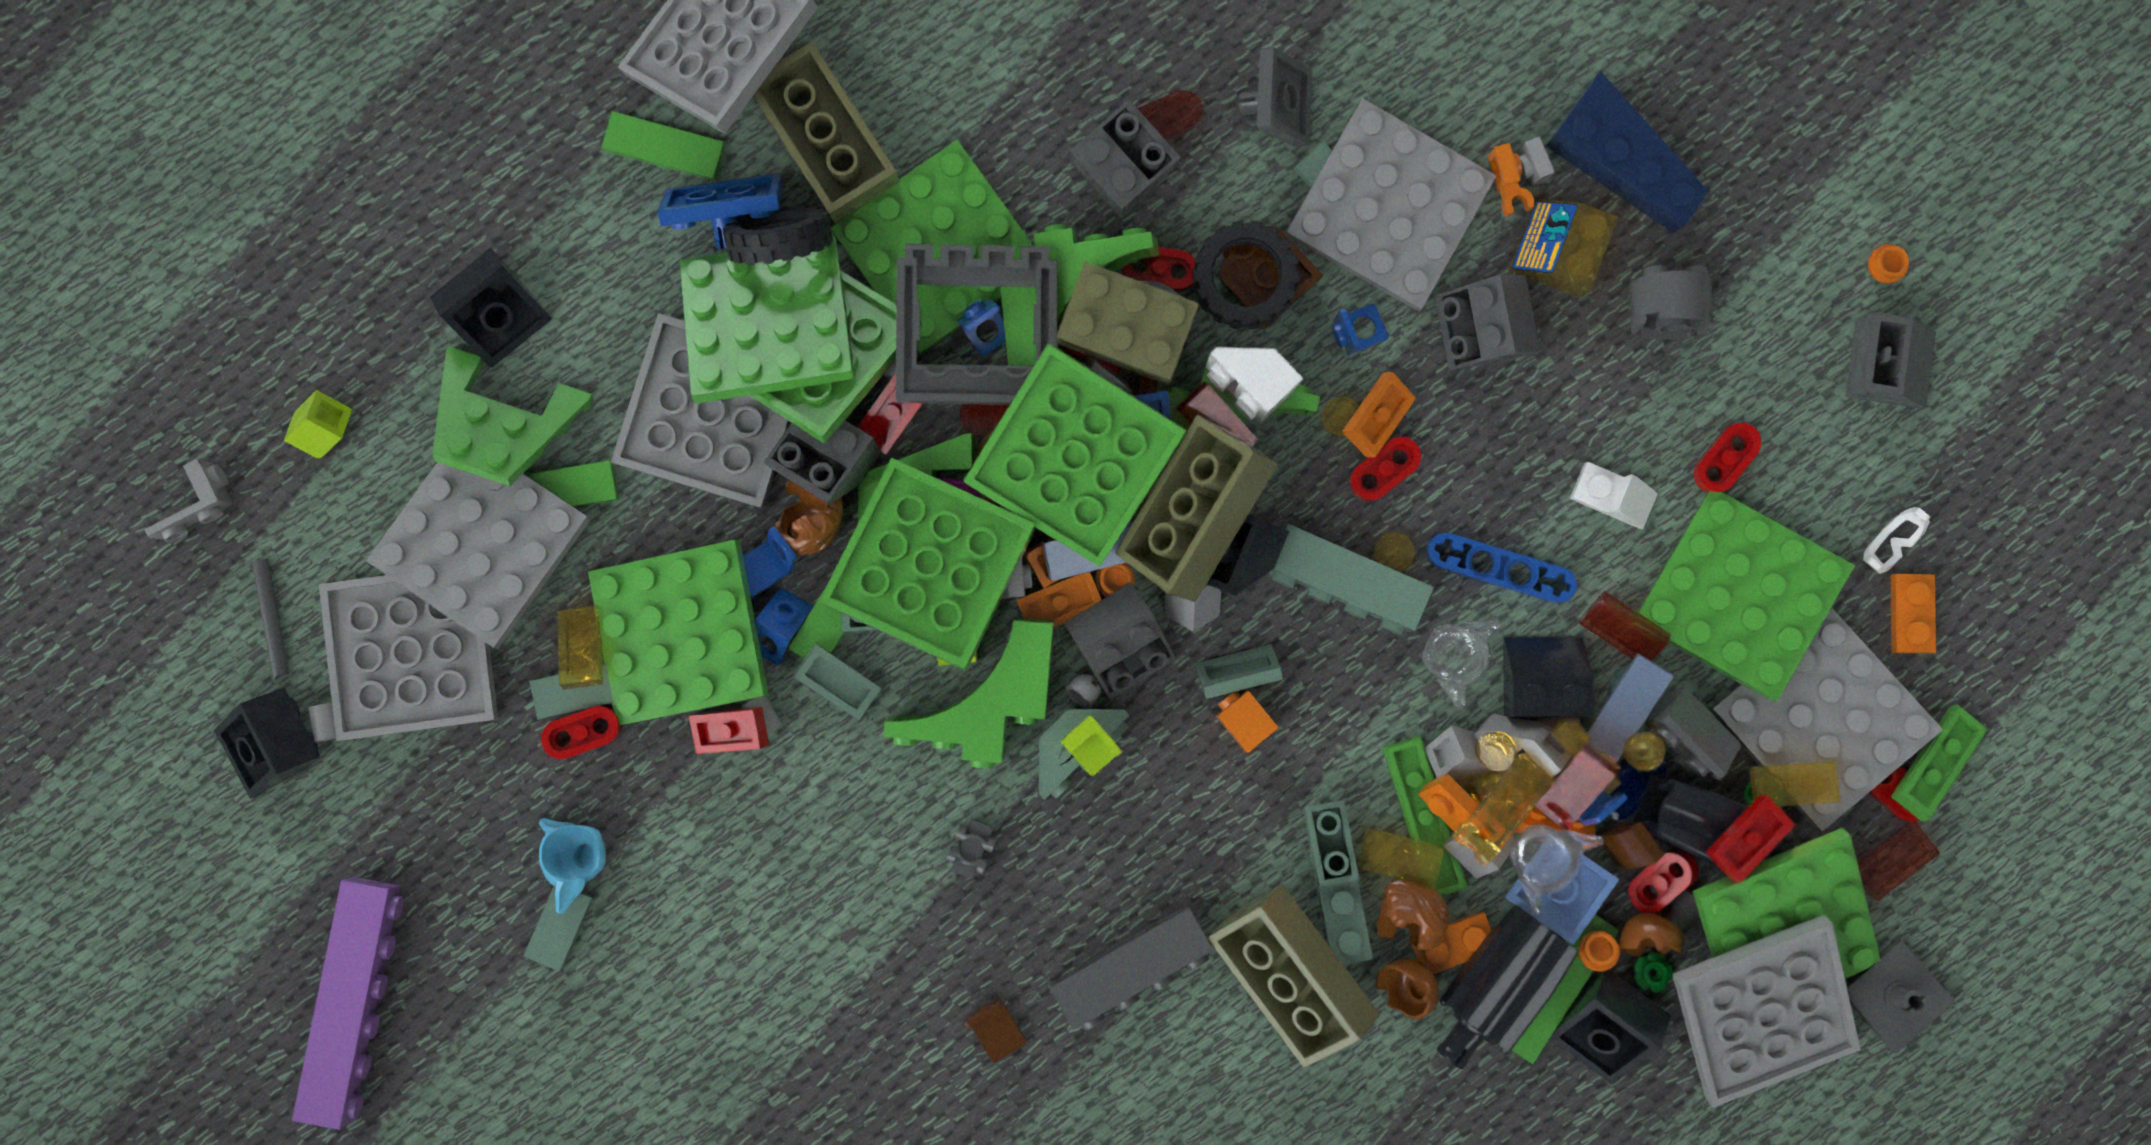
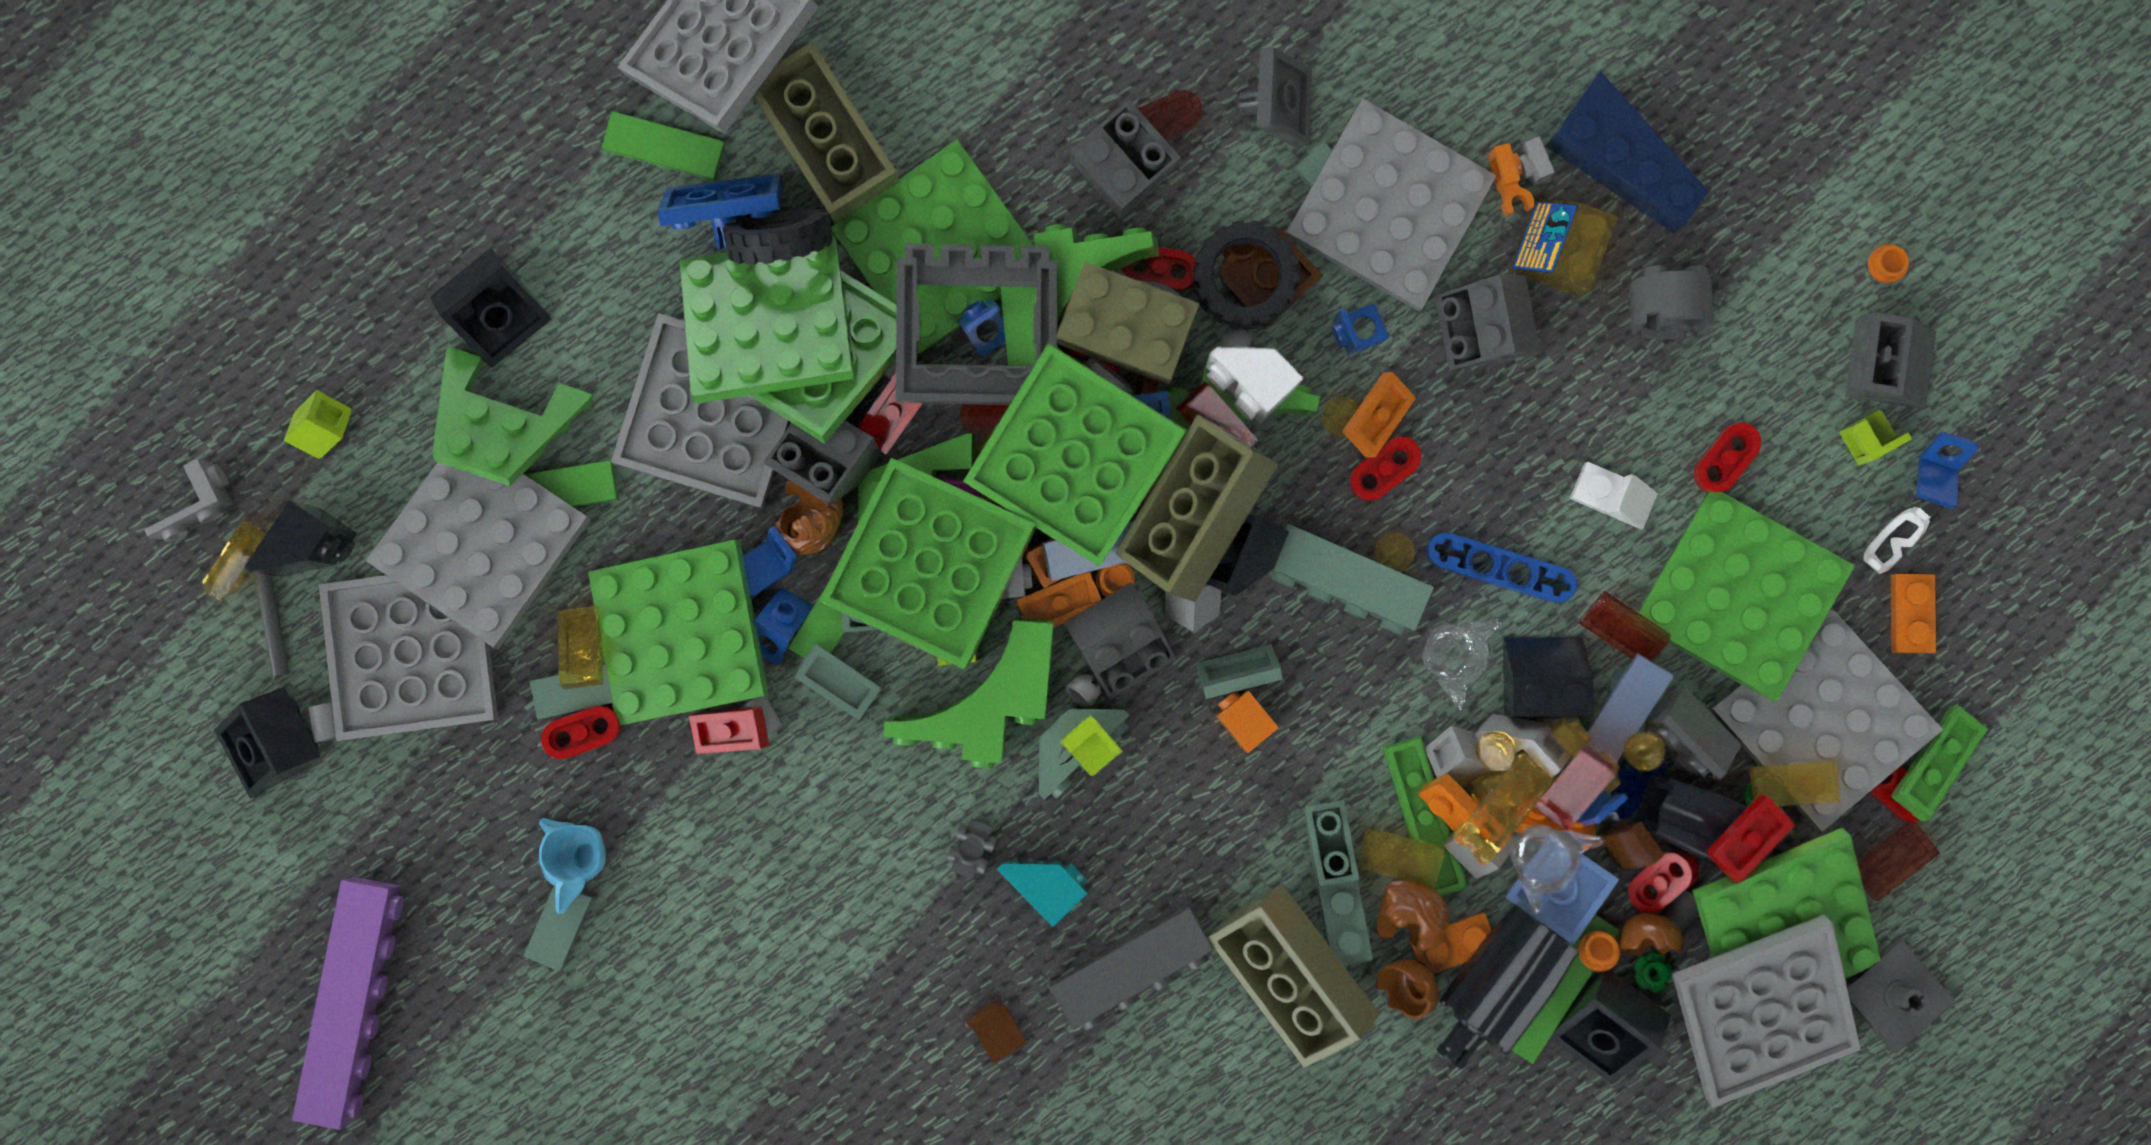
(227, 570): none -> clear yellow plate
(301, 541): none -> black slope
(1046, 886): none -> teal slope
(1237, 339): none -> light grey hinge
(1872, 438): none -> lime panel
(1939, 473): none -> blue bracket

